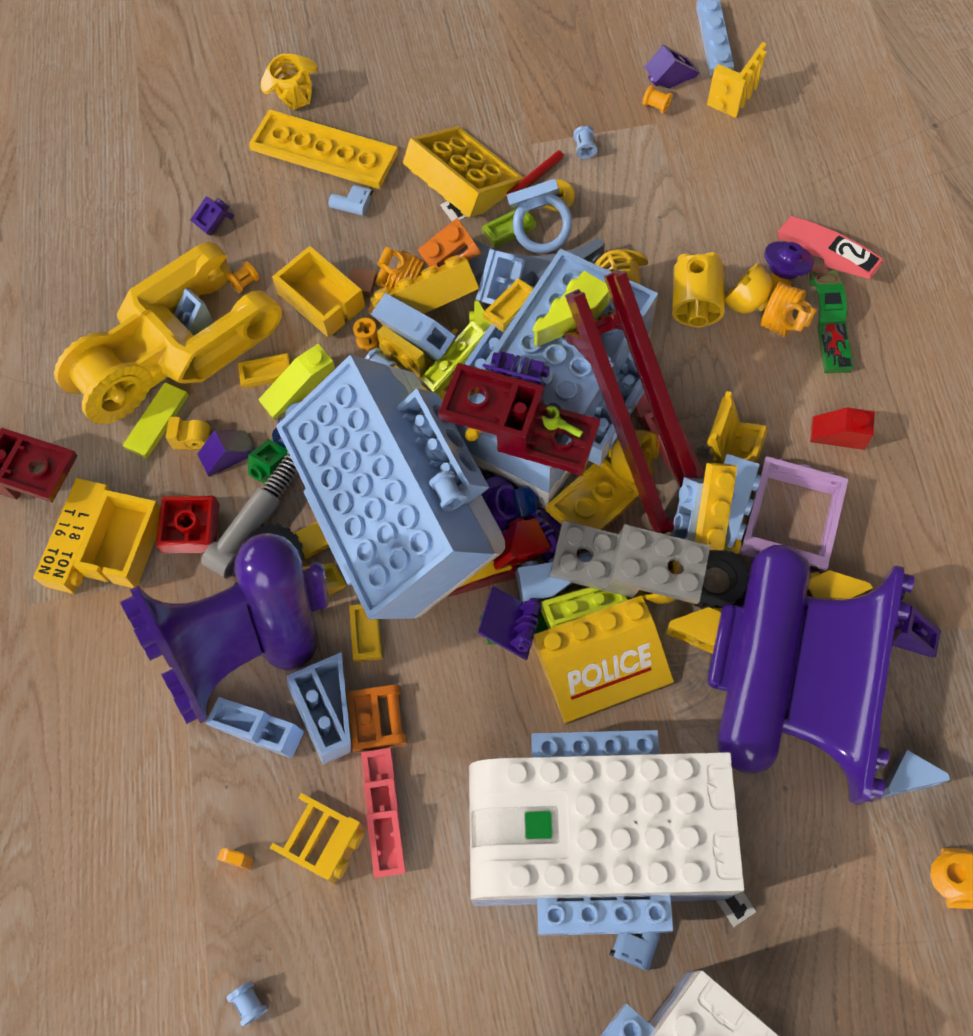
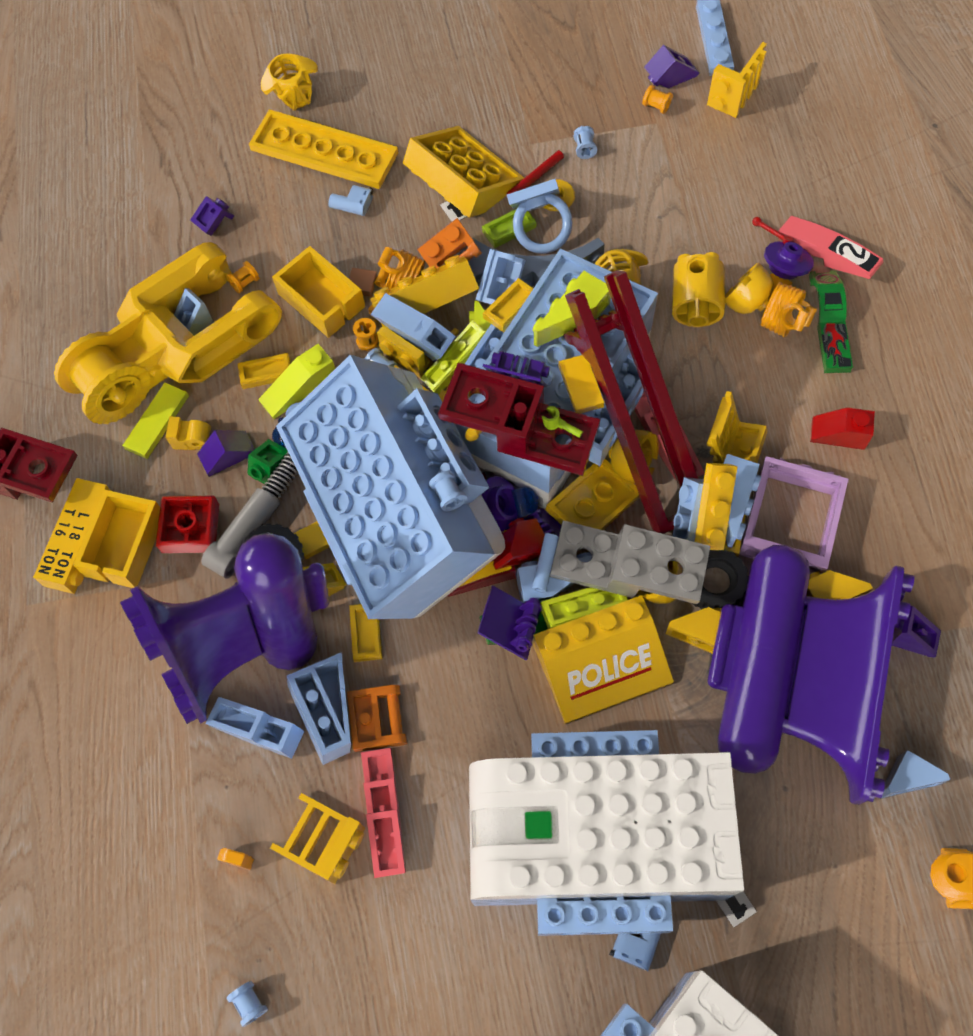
(545, 562): none -> light blue piece
(581, 384): none -> yellow tile
(757, 221): none -> red hinge

